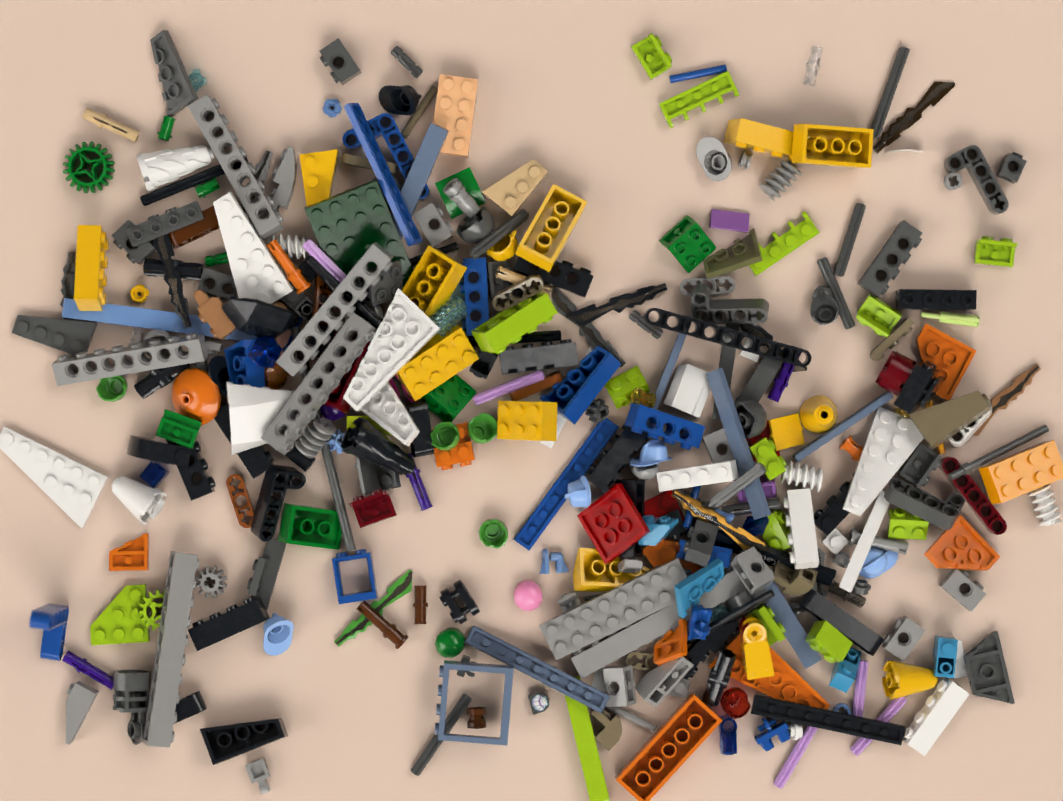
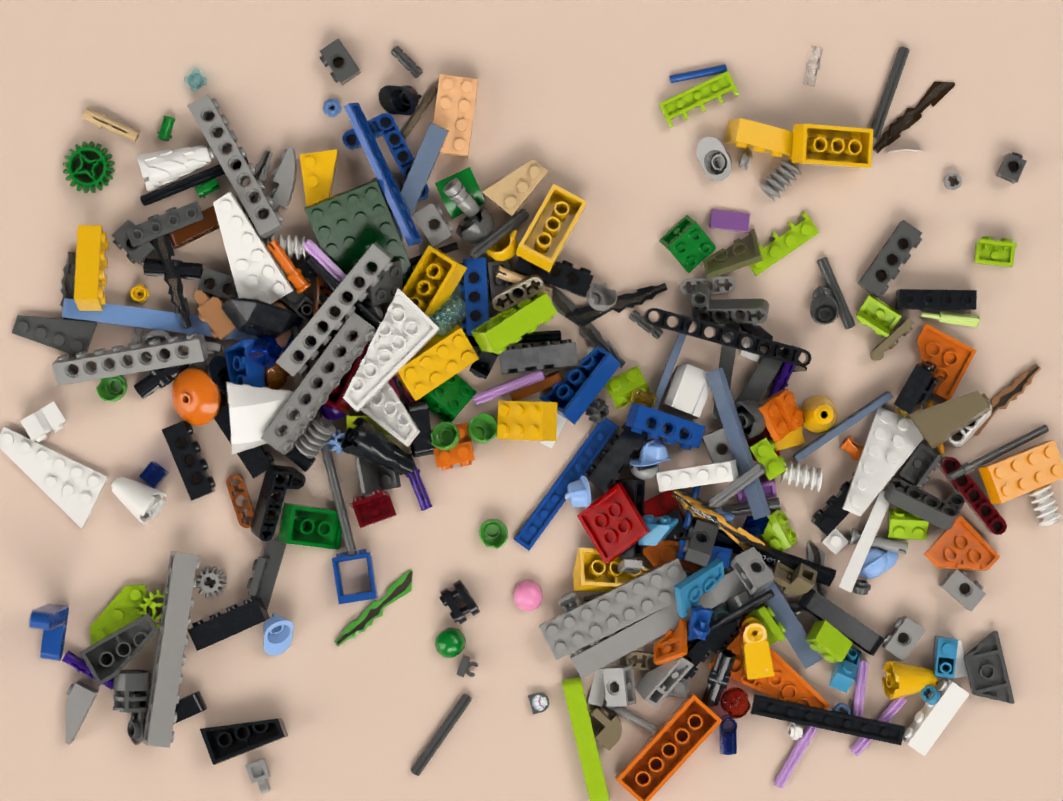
(43, 422): none -> white brick
(115, 651): none -> dark grey wedge
(131, 556): orange wing -> none
(158, 451): black arch -> none
(172, 73): dark grey wing -> none
(178, 428): green plate -> none
(217, 259): green axle -> none
(363, 162): dark tan beam -> none
(389, 630): reddish brown pin -> none
(420, 604): reddish brown pin -> none
(443, 689): sand blue window -> none
(476, 717): reddish brown wheel -> none
(537, 669): sand blue tile -> none
(558, 557): medium blue piece -> none
(601, 297): none -> light grey hair
(652, 56): lime bracket -> none
(764, 737): blue hips -> none
(781, 414): none -> orange plate
(802, 528): white brick -> none
(841, 559): light grey plate -> none
(849, 240): dark grey axle -> none
(852, 597): clear smoke axle -> none
(895, 372): dark red brick -> none
(934, 698): none -> dark azure bush
(980, 181): dark grey beam -> none

